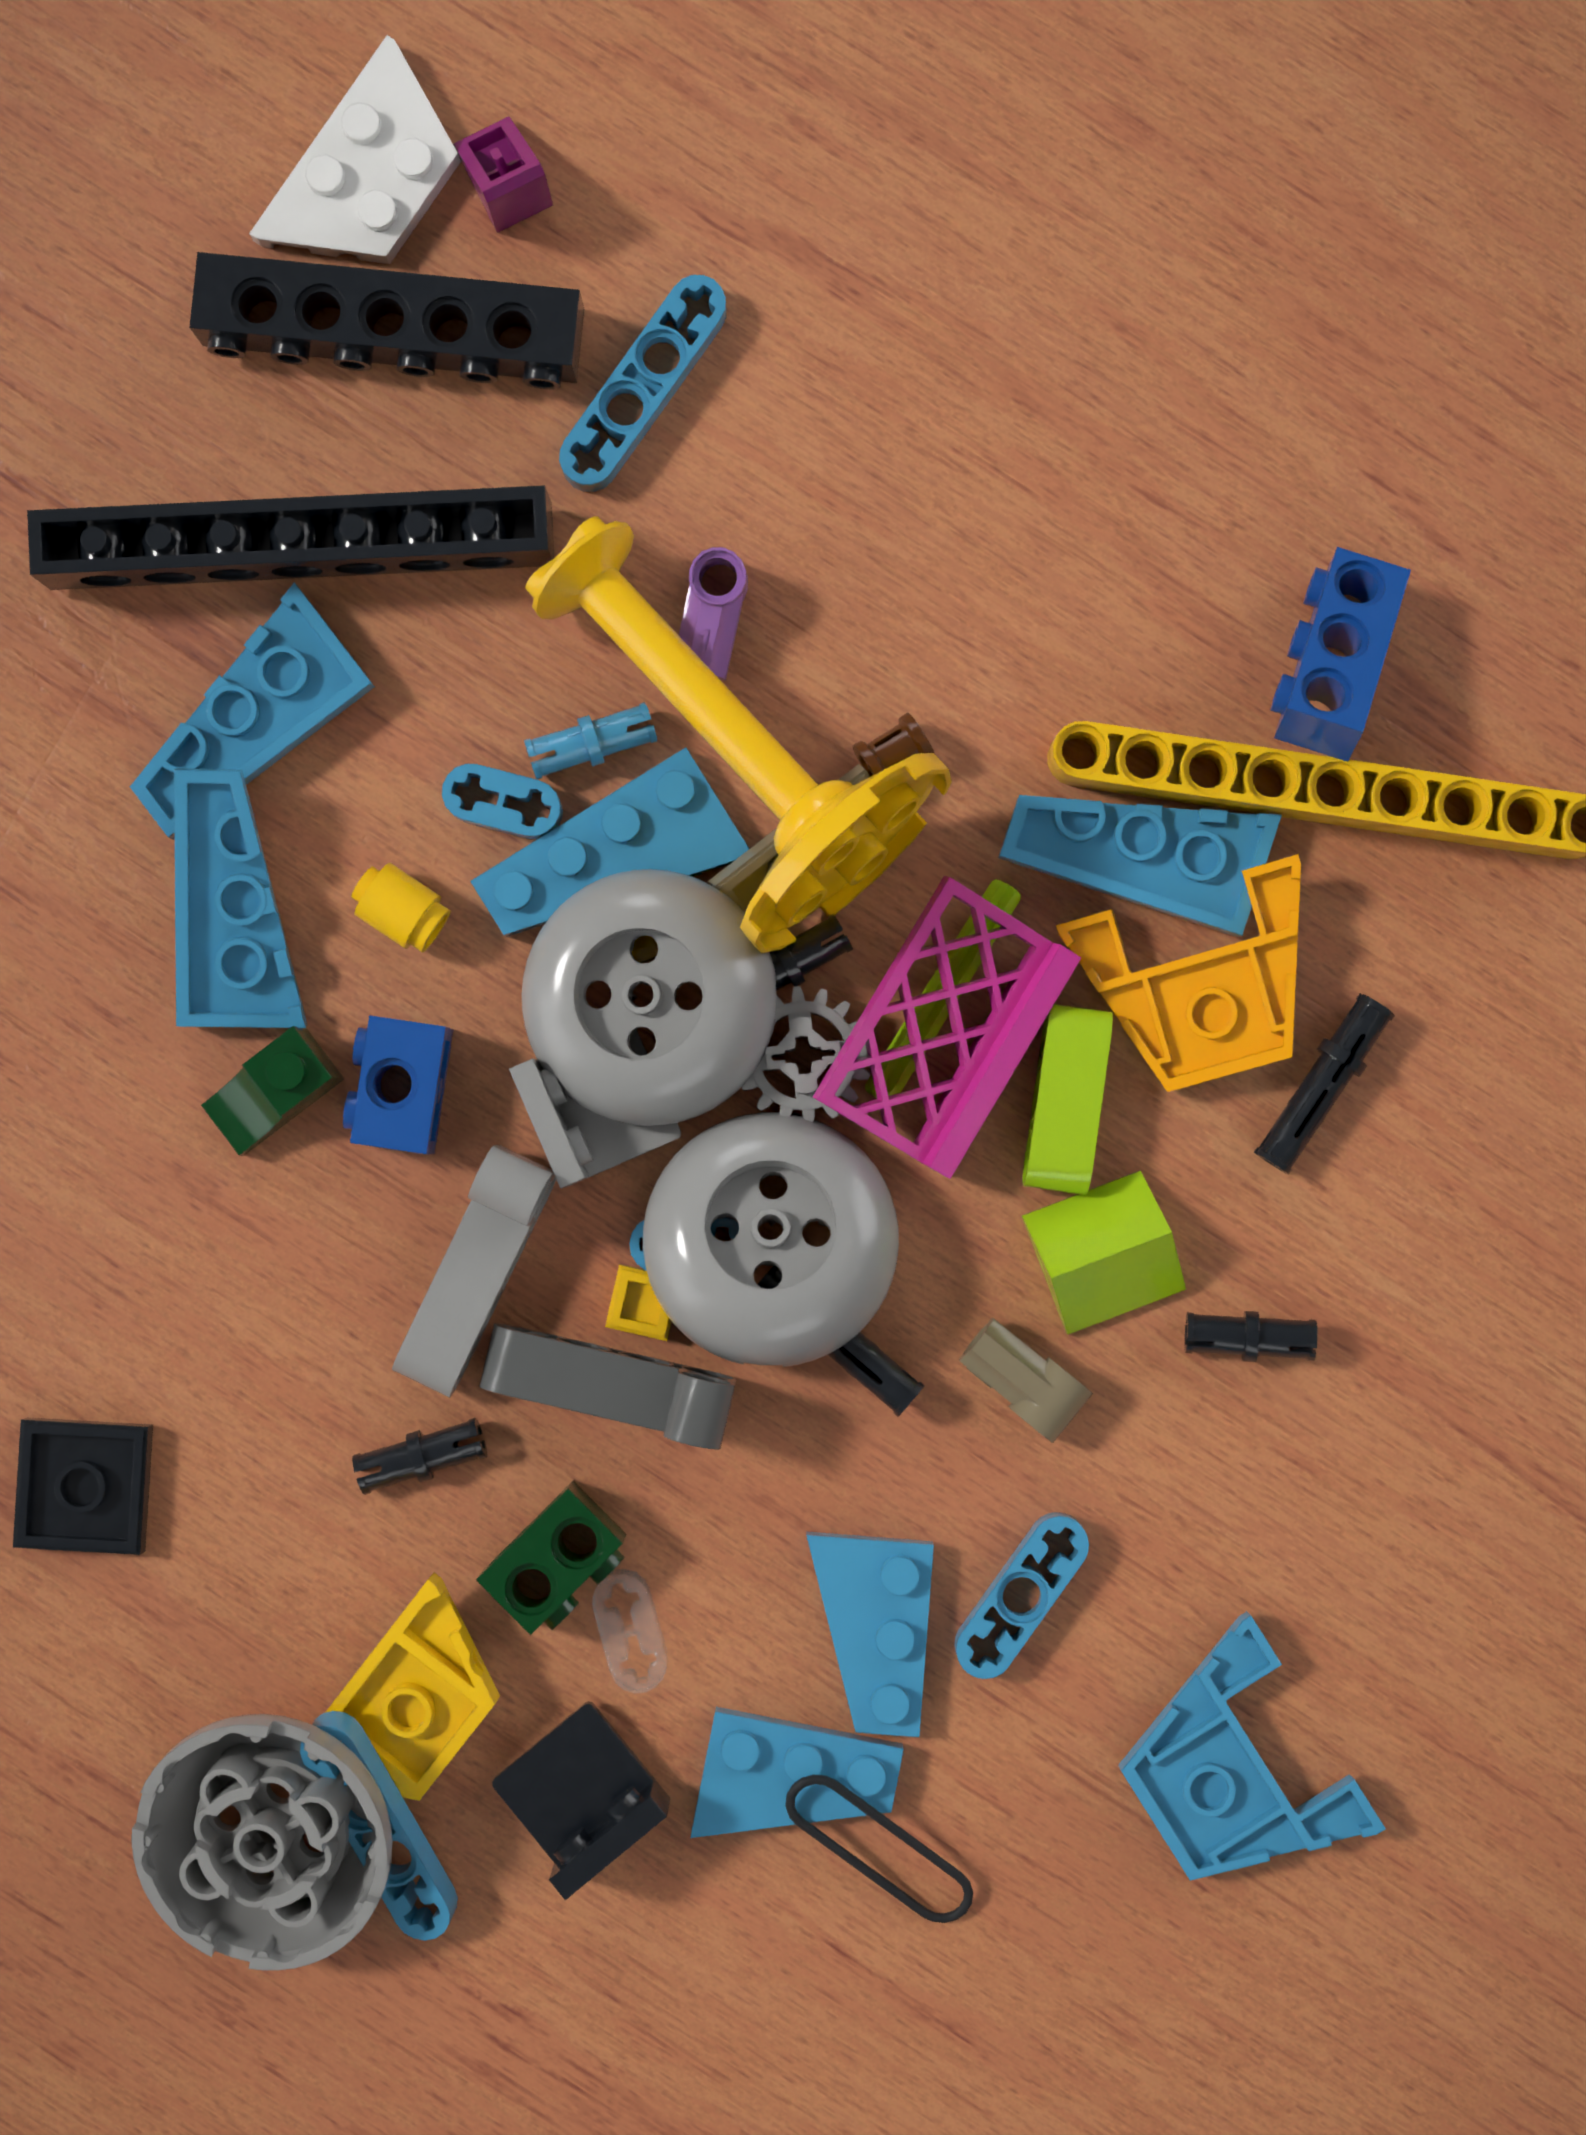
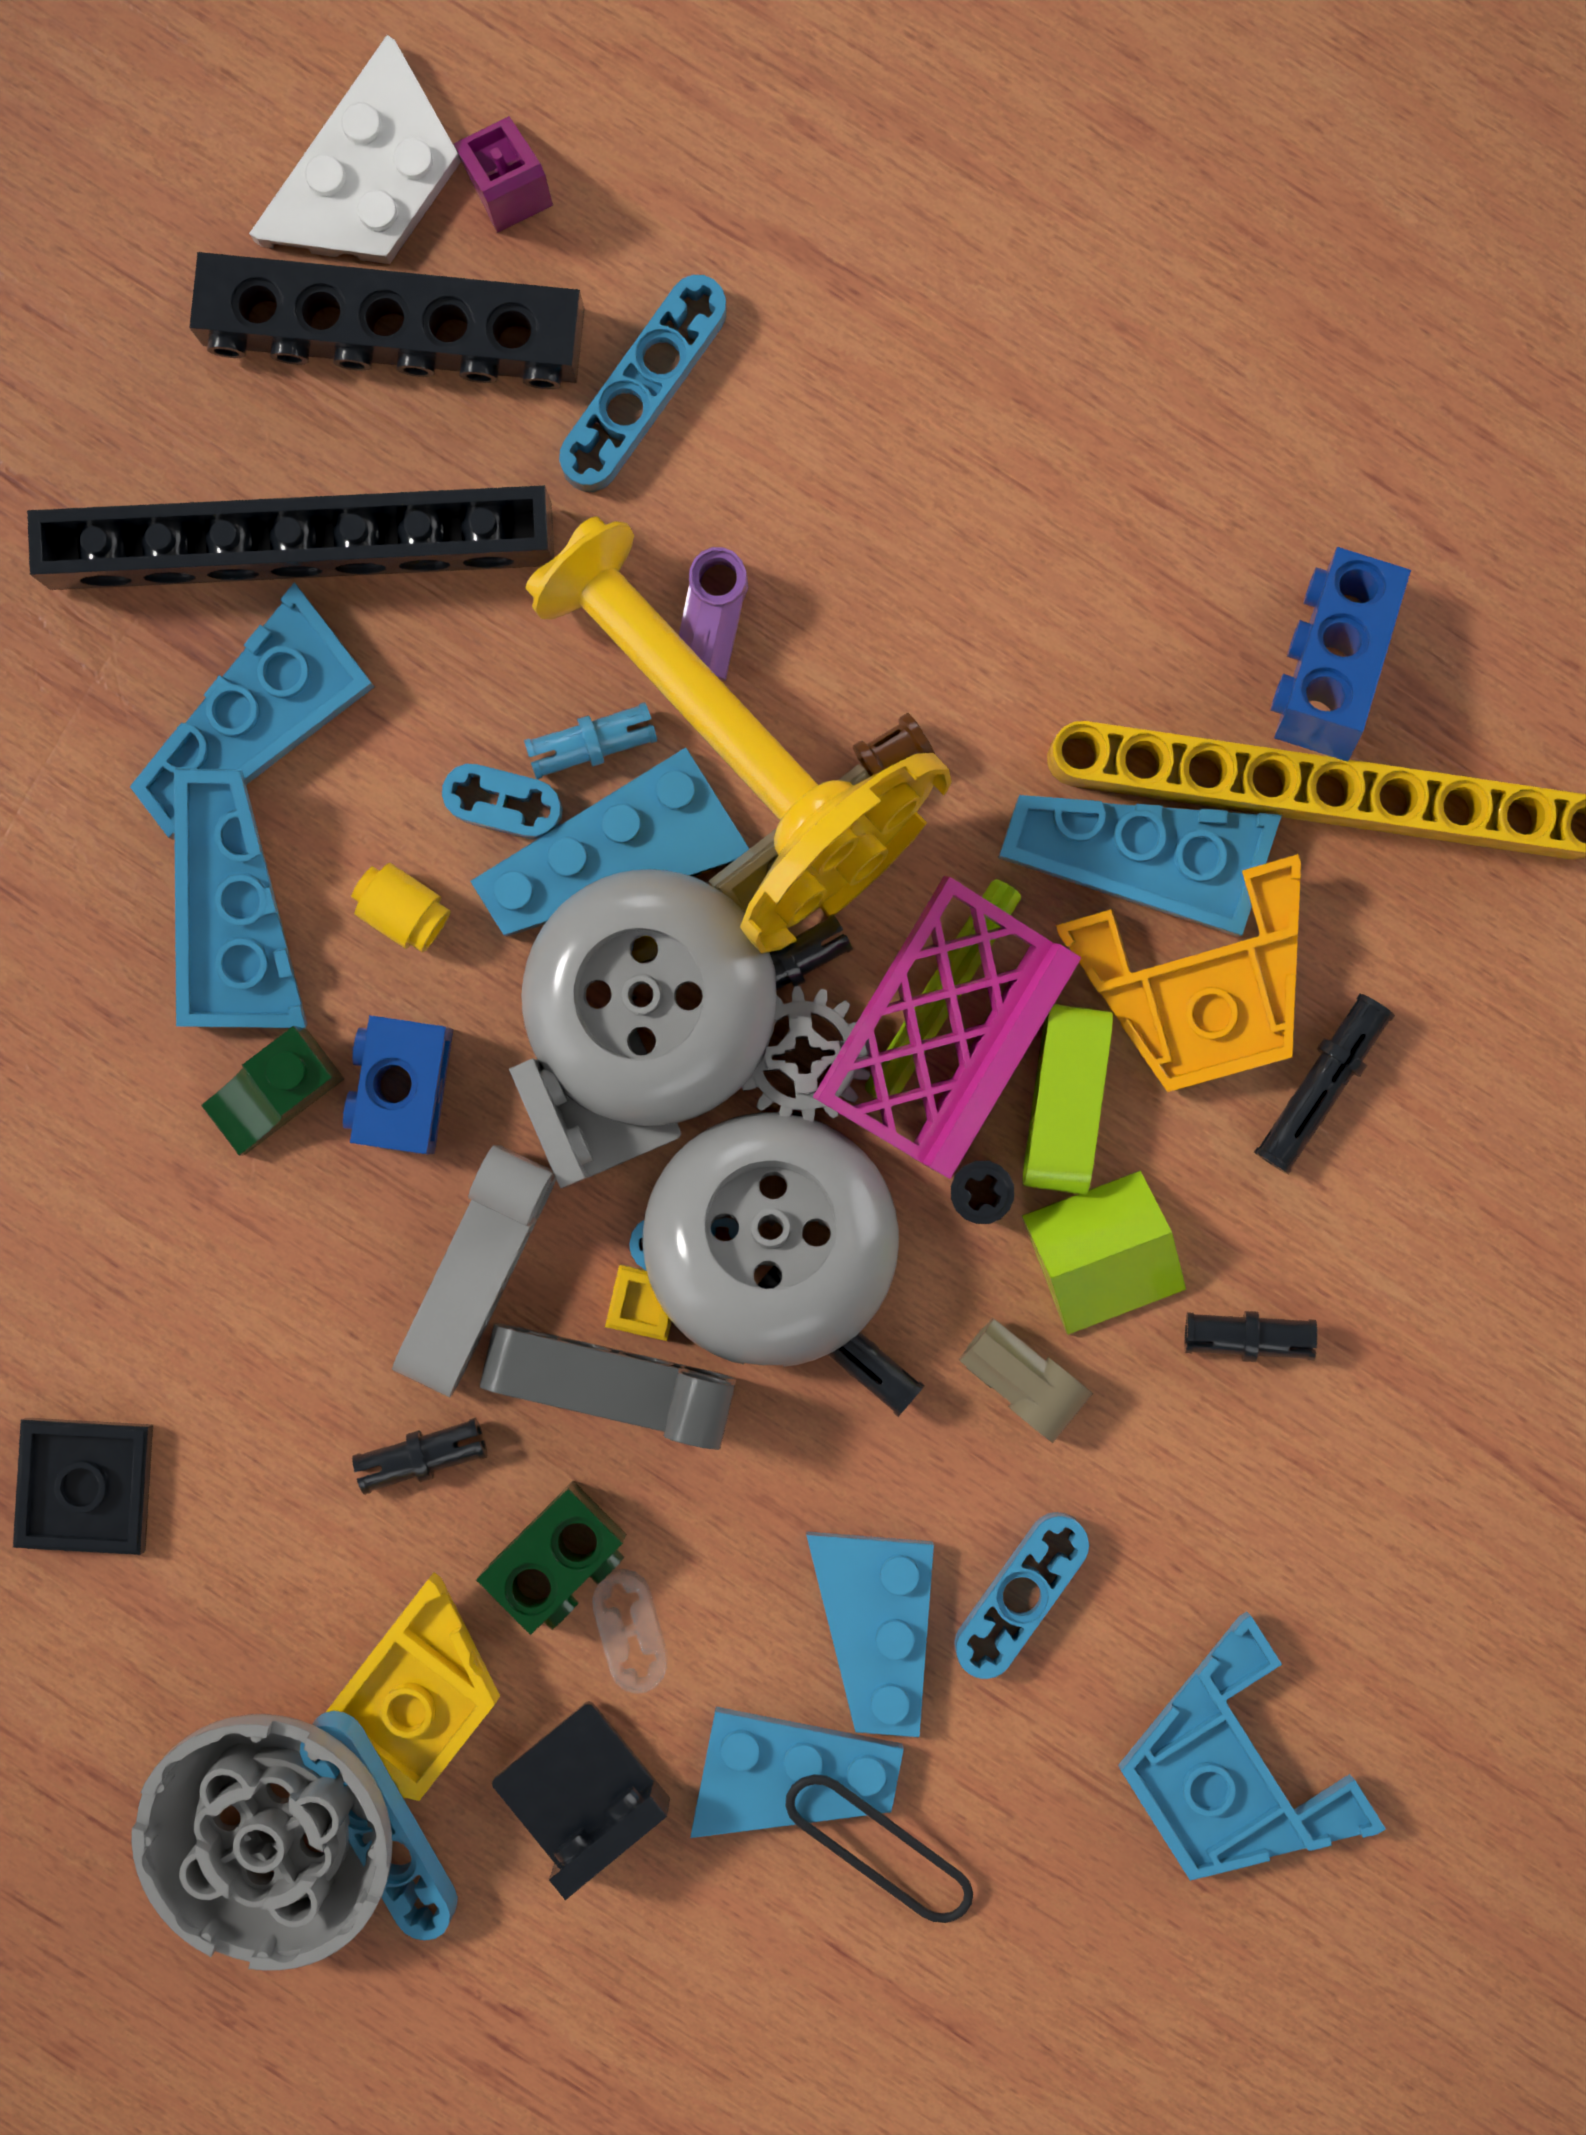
(1000, 1186): none -> black bush

